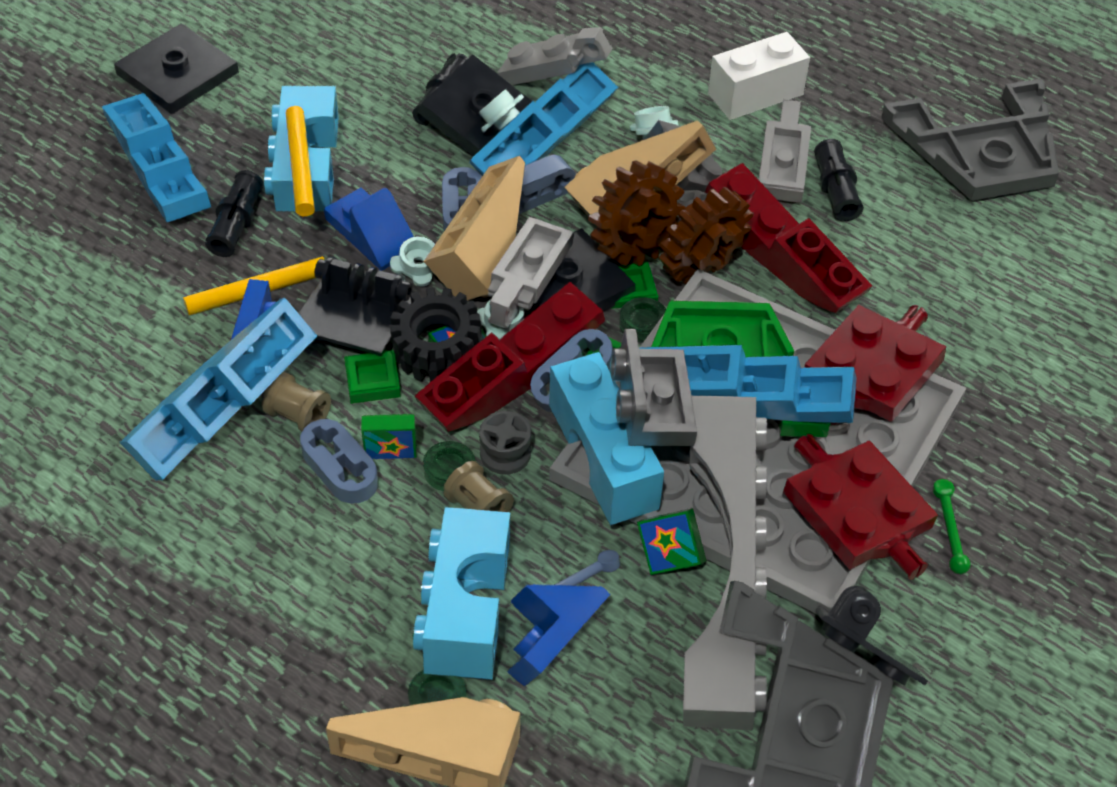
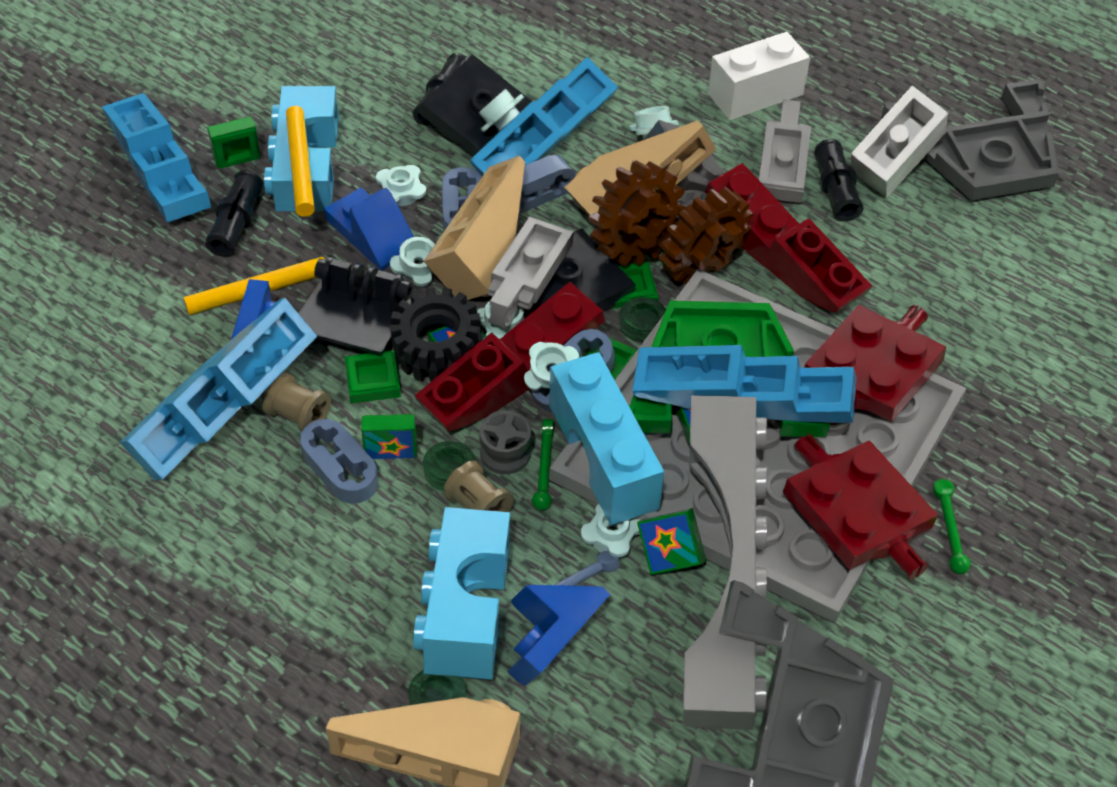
(176, 68): black plate -> none
(234, 142): none -> green tile
(402, 183): none -> light aqua plate
(542, 356): none -> light aqua plate
(542, 499): none -> green hinge
(554, 56): light grey hinge -> none
(615, 542): none -> light aqua plate
(653, 394): flat silver bracket -> none
(850, 625): black hinge -> none
(899, 141): none -> white brick

